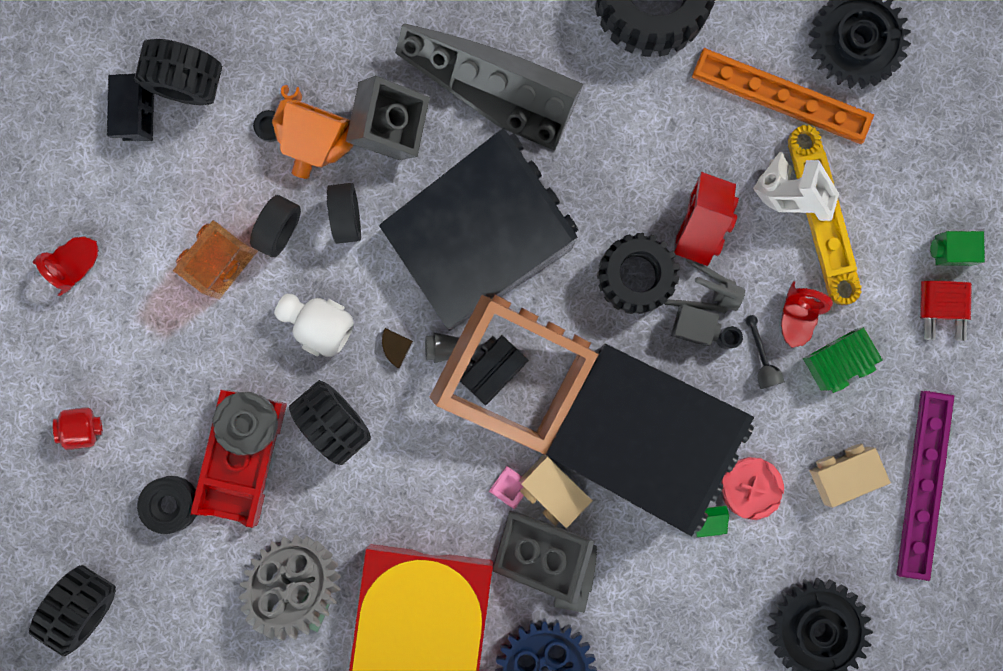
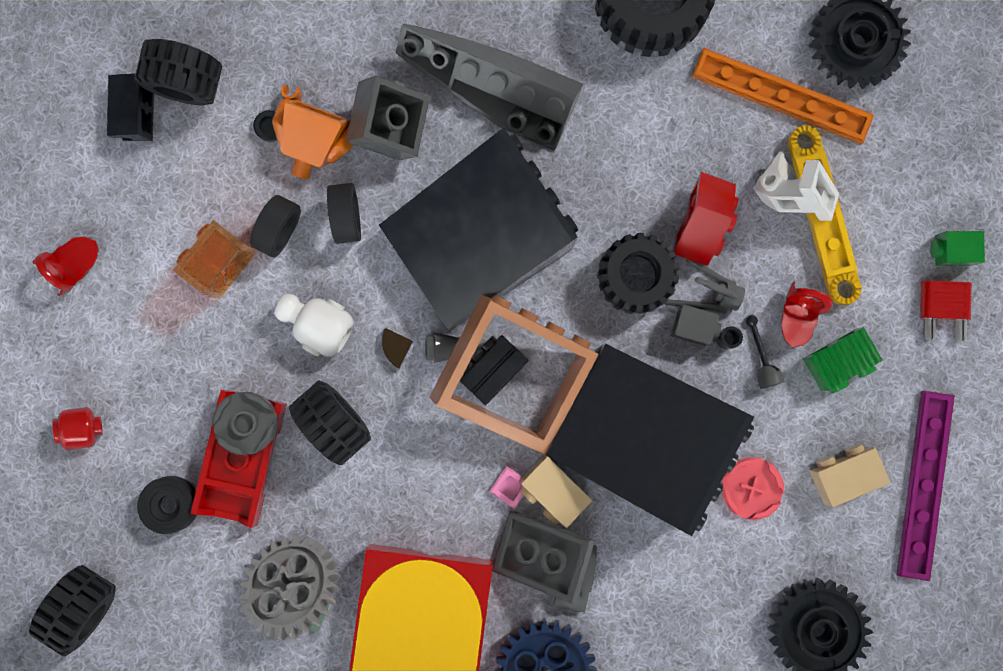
(716, 522): green tile -> none

